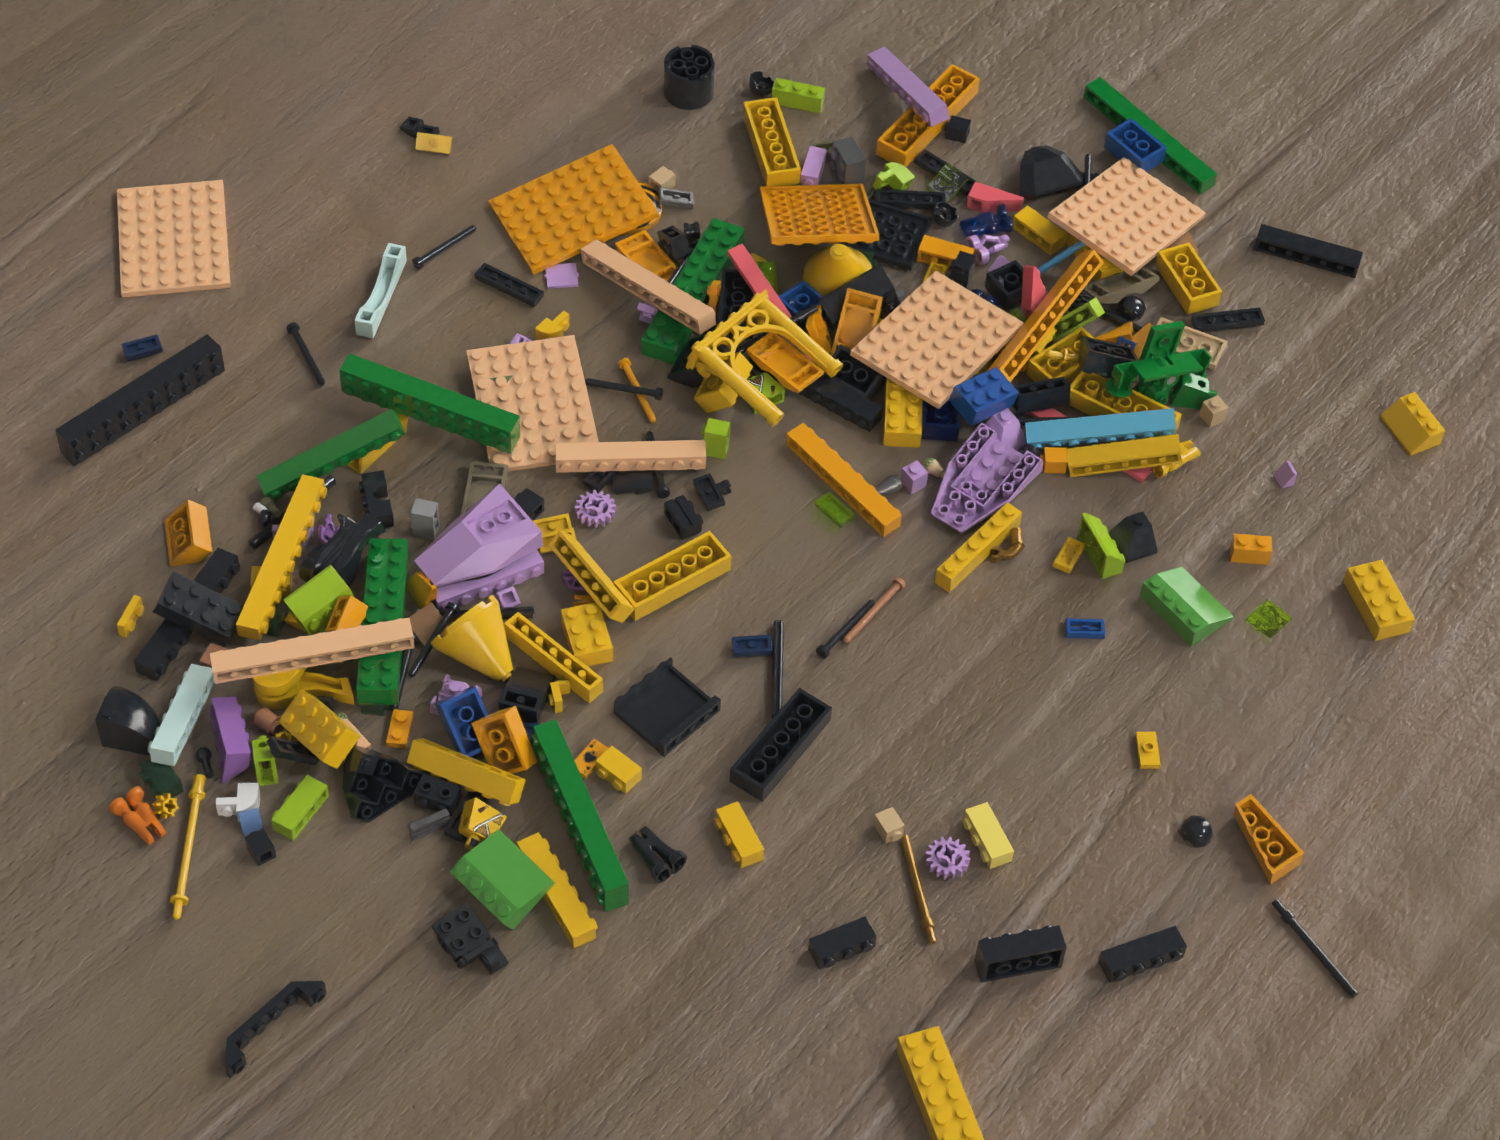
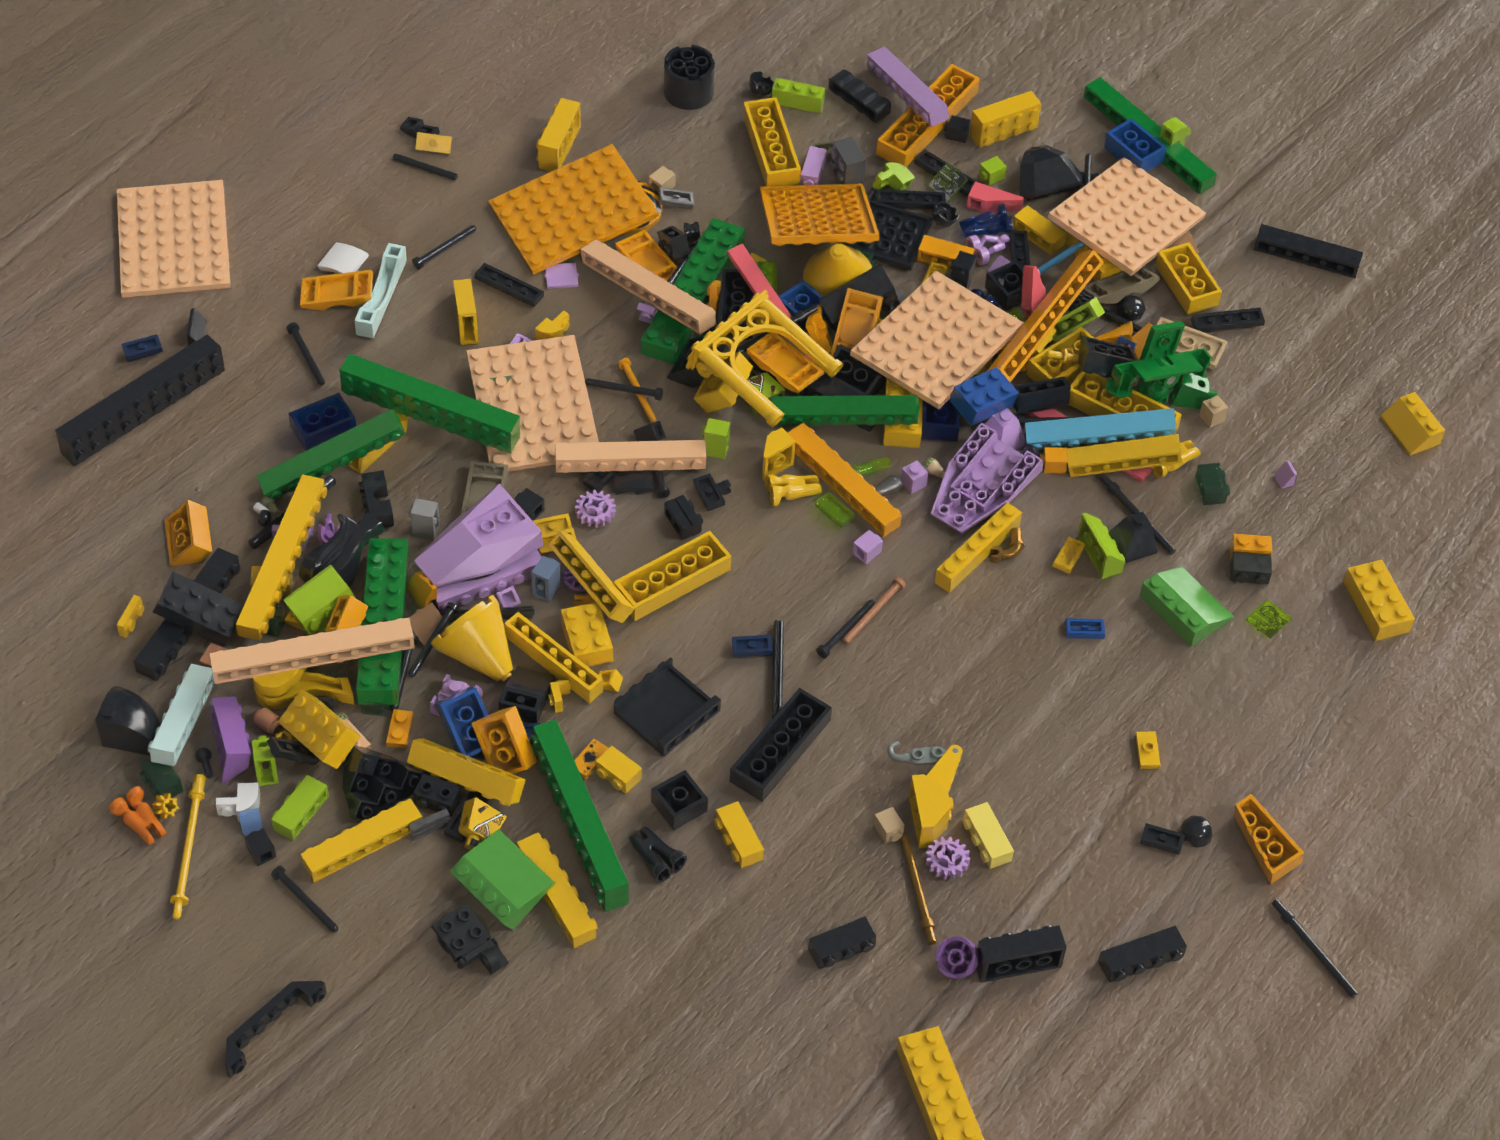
(196, 326): none -> black slope
(279, 873): none -> black bar
(321, 421): none -> clear blue brick
(336, 289): none -> light orange slope
(343, 259): none -> white slope
(360, 840): none -> yellow brick
(424, 166): none -> black bar
(466, 311): none -> yellow slope
(546, 578): none -> sand blue brick
(558, 135): none -> yellow brick
(611, 680): none -> yellow slope
(650, 432): none -> black panel
(679, 800): none -> black brick
(778, 453): none -> yellow slope
(791, 487): none -> yellow piece
(848, 410): none -> green brick
(859, 95): none -> black brick
(867, 547): none -> lavender brick
(873, 466): none -> clear neon green axle
(929, 793): none -> yellow slope
(957, 957): none -> medium lavender cylinder
(992, 171): none -> lime brick
(1005, 119): none -> yellow brick
(1019, 247): none -> black plate
(1115, 490): none -> black bar
(1162, 838): none -> black plate
(1174, 131): none -> lime brick
(1212, 484): none -> clear green brick
(1250, 568): none -> pearl dark grey brick

